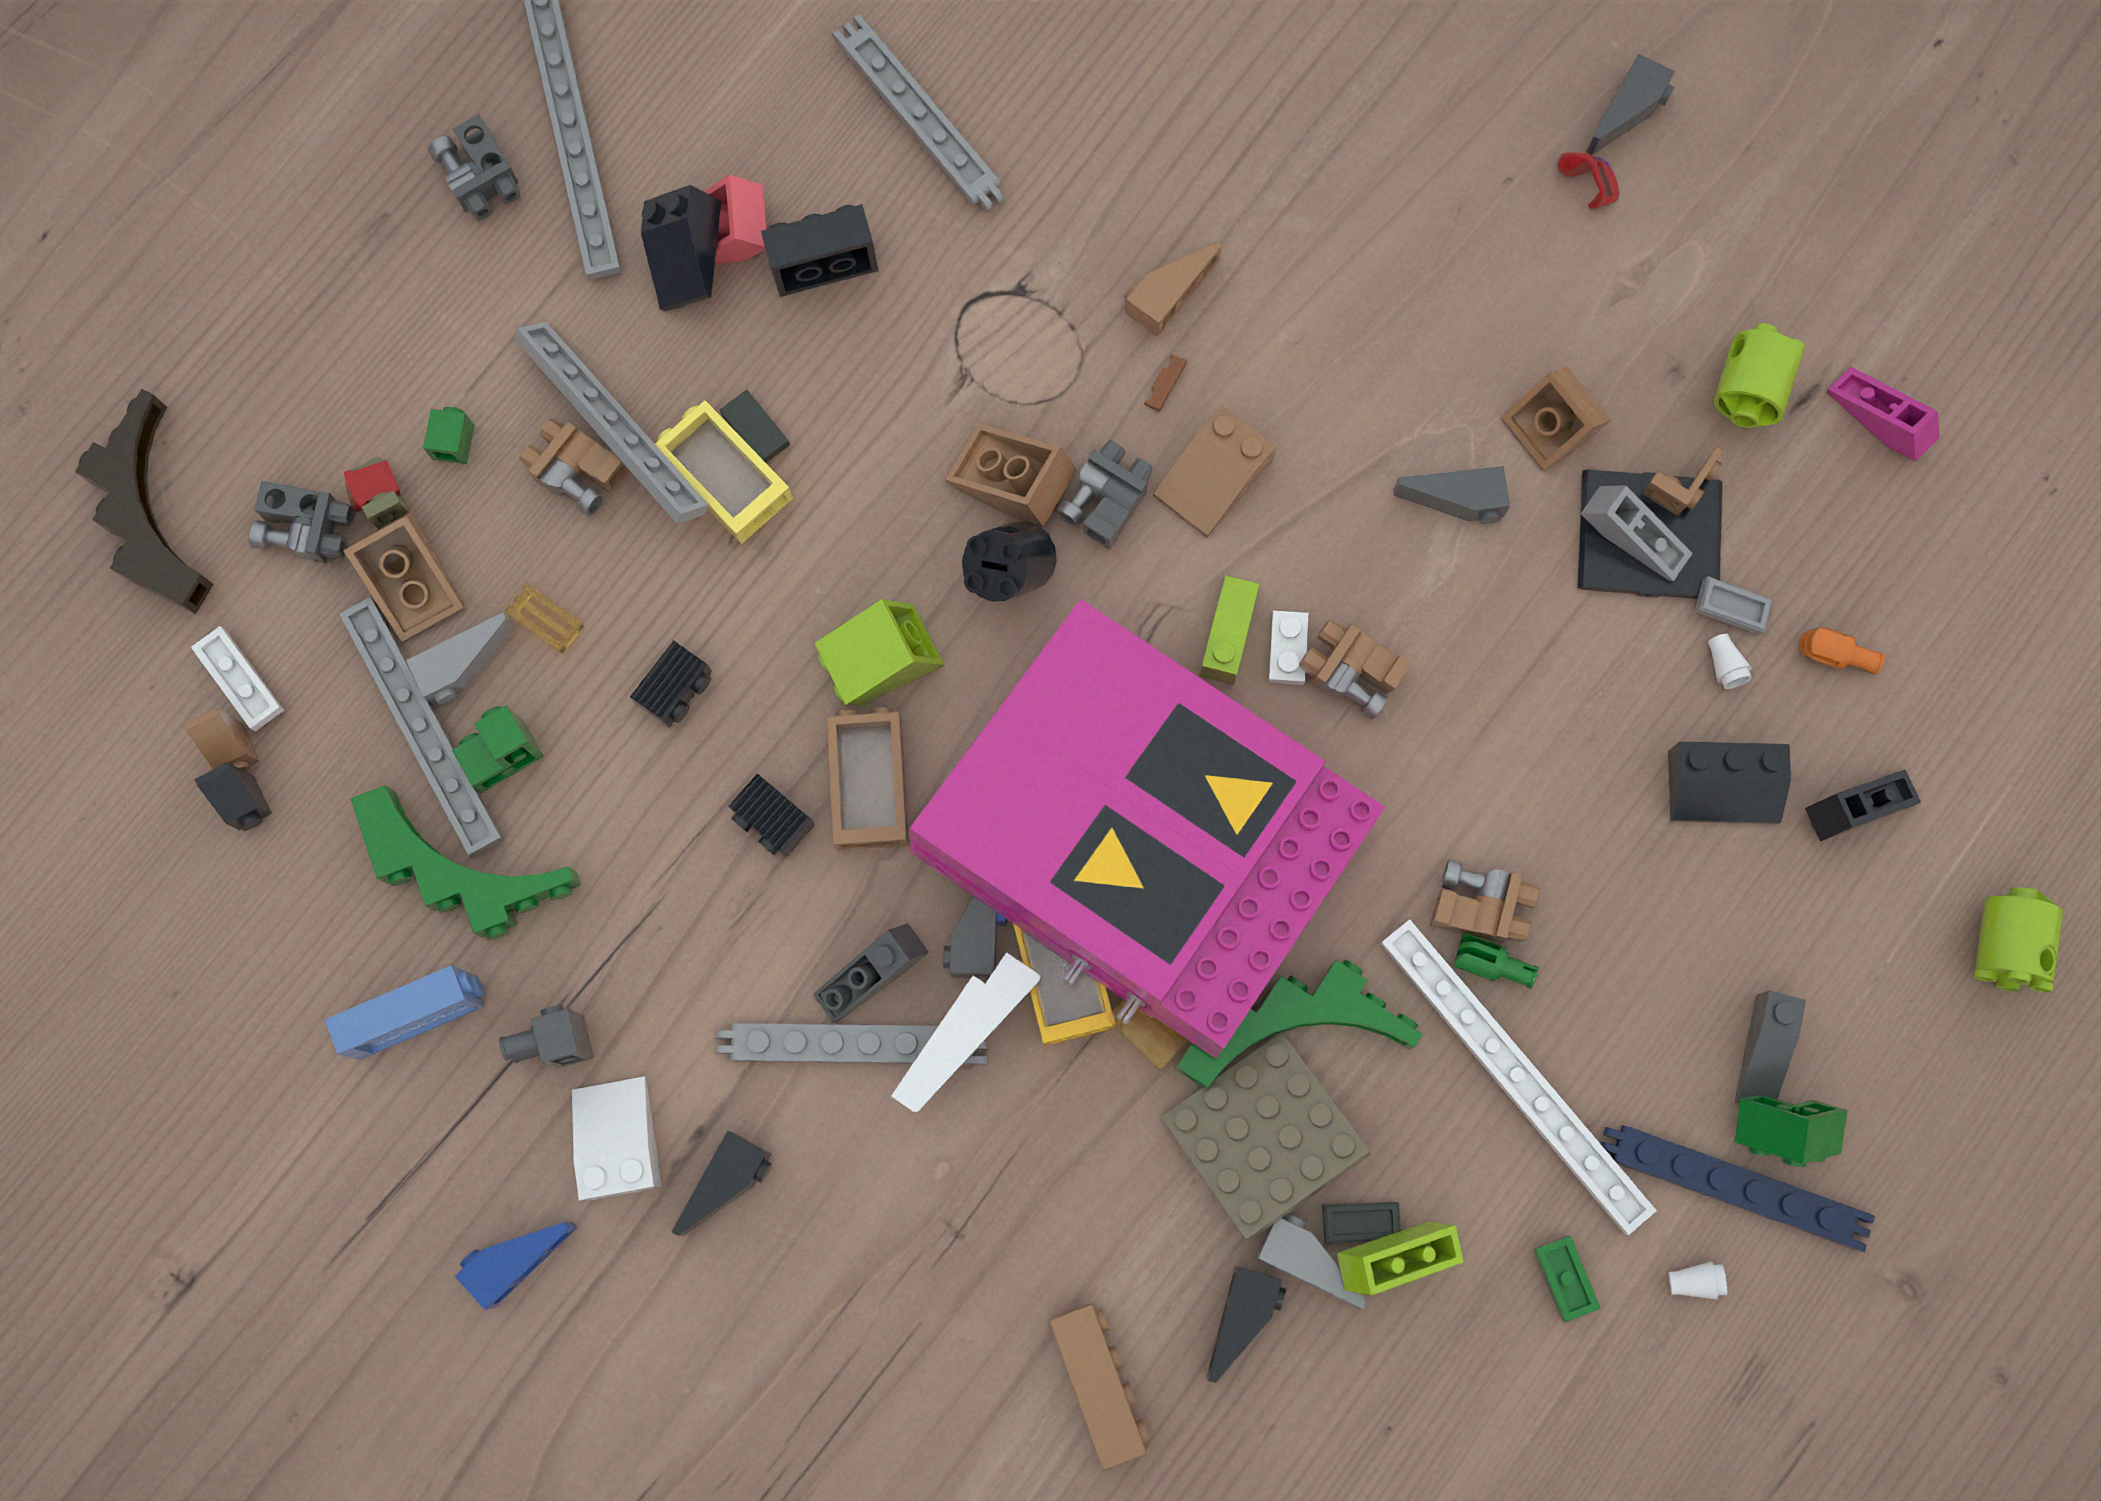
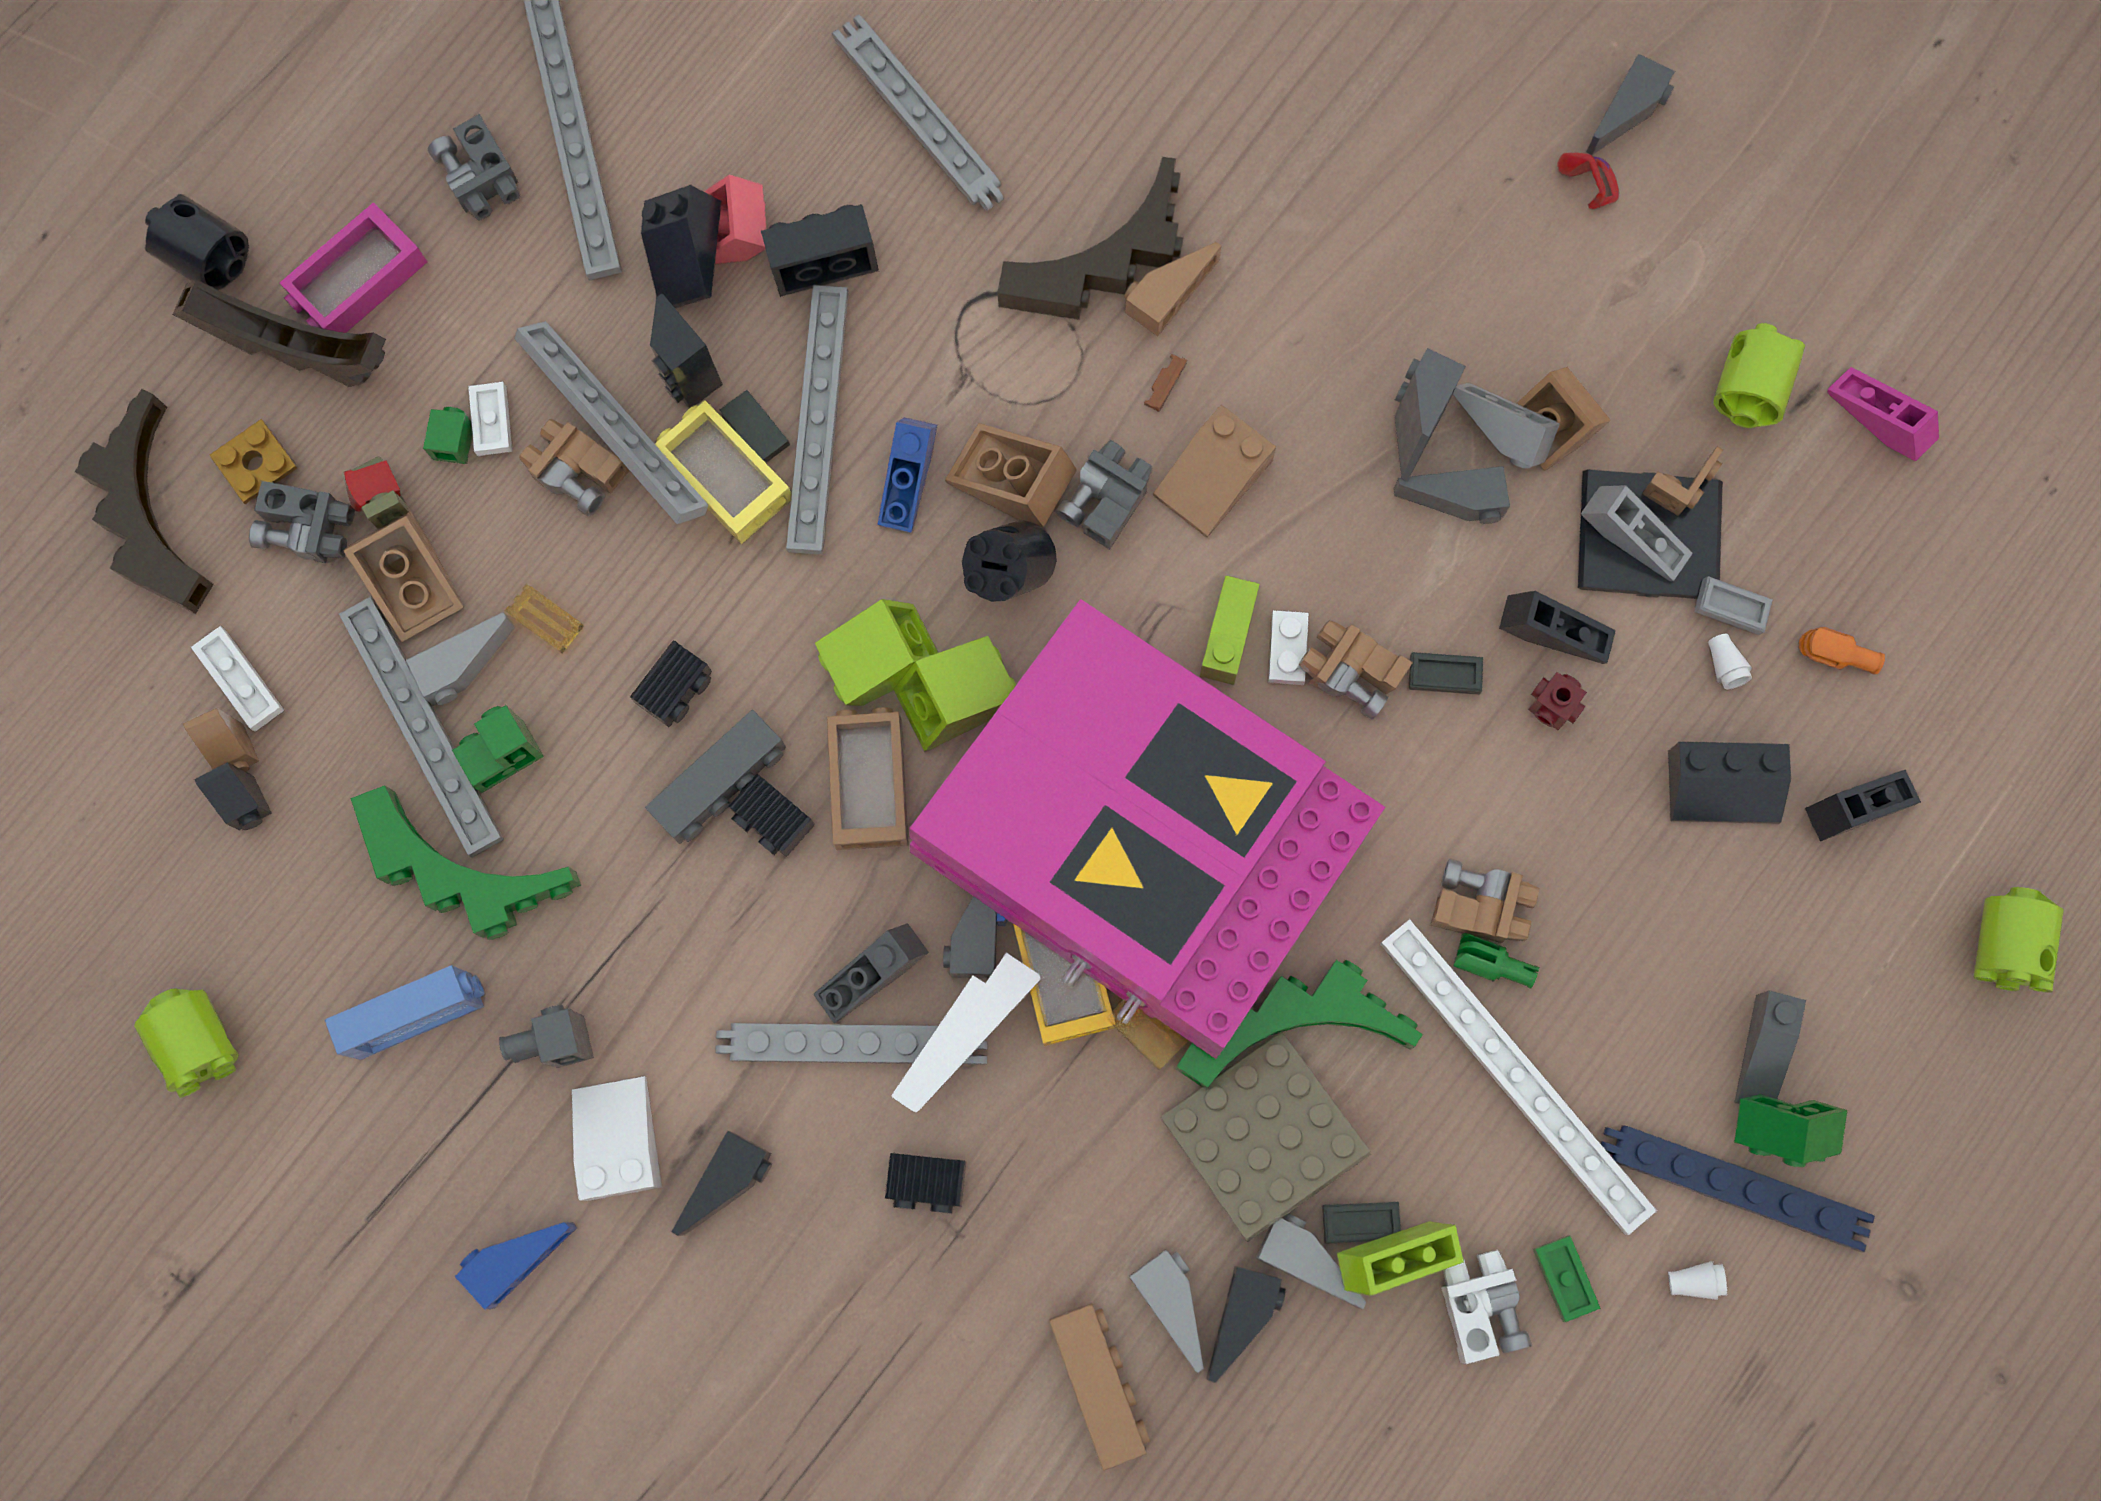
(186, 1039): none -> lime cylinder
(196, 242): none -> black cylinder
(237, 453): none -> pearl gold piece
(336, 354): none -> dark brown arch
(353, 272): none -> dark pink window
(490, 418): none -> white plate
(681, 356): none -> black slope
(716, 777): none -> dark grey brick
(817, 420): none -> light grey plate
(906, 473): none -> blue slope
(925, 1181): none -> black brick
(954, 691): none -> lime slope
(1065, 284): none -> dark brown arch
(1169, 1296): none -> light grey slope
(1423, 405): none -> dark grey slope
(1446, 673): none -> pearl dark grey tile
(1475, 1300): none -> white hips
(1510, 427): none -> light grey slope
(1550, 709): none -> dark red brick
(1556, 626): none -> black slope

